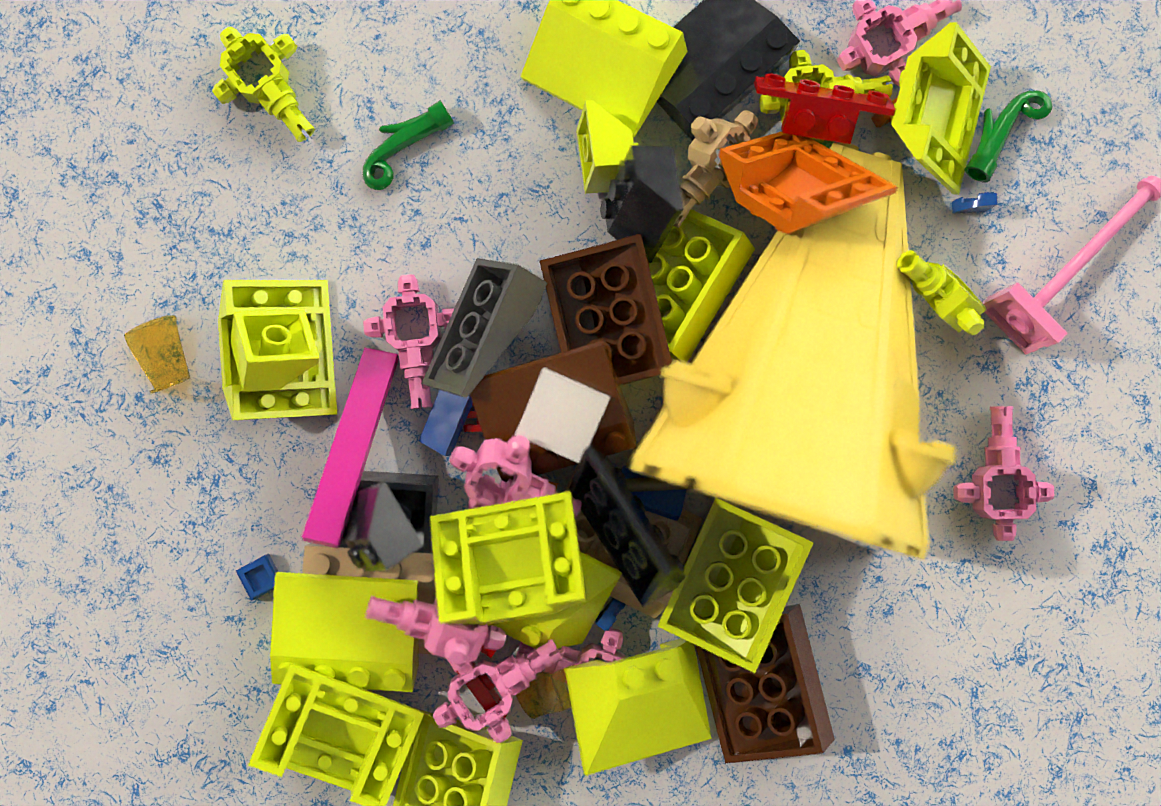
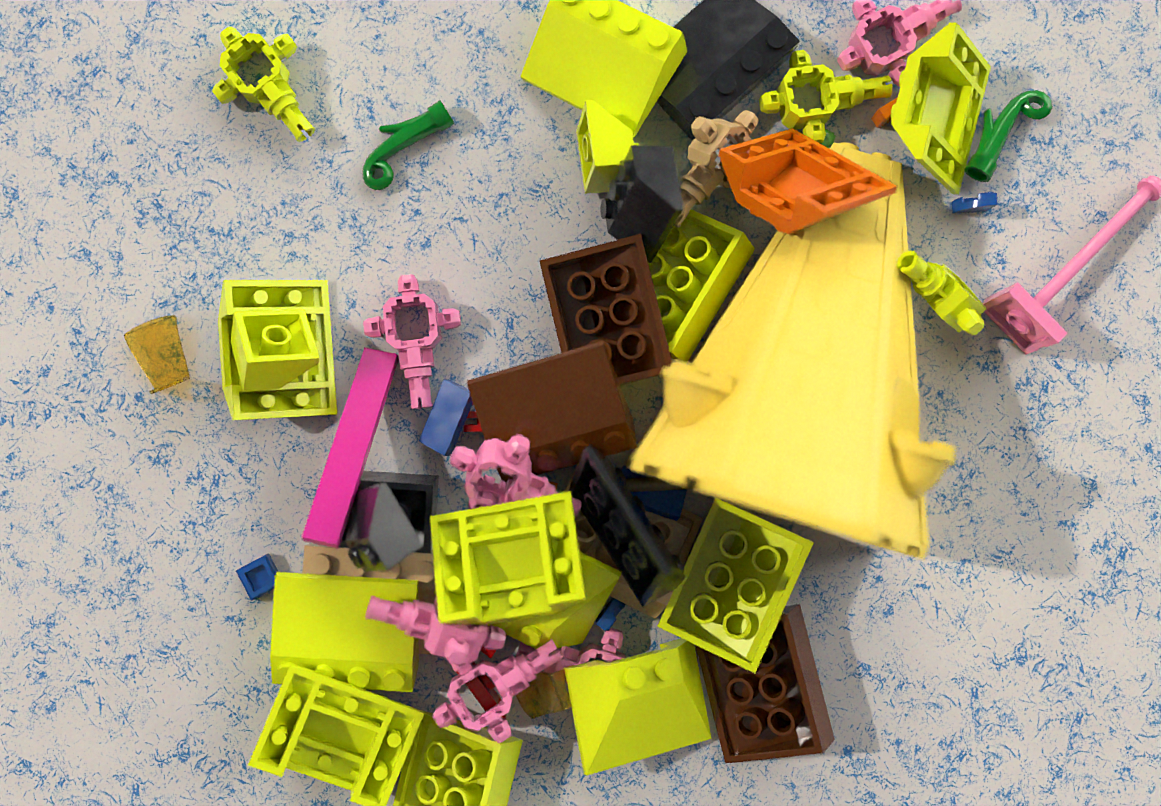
(485, 321): dark grey slope -> none
(562, 415): white tile -> none
(820, 110): red bracket -> none
(1003, 458): bright pink piece -> none

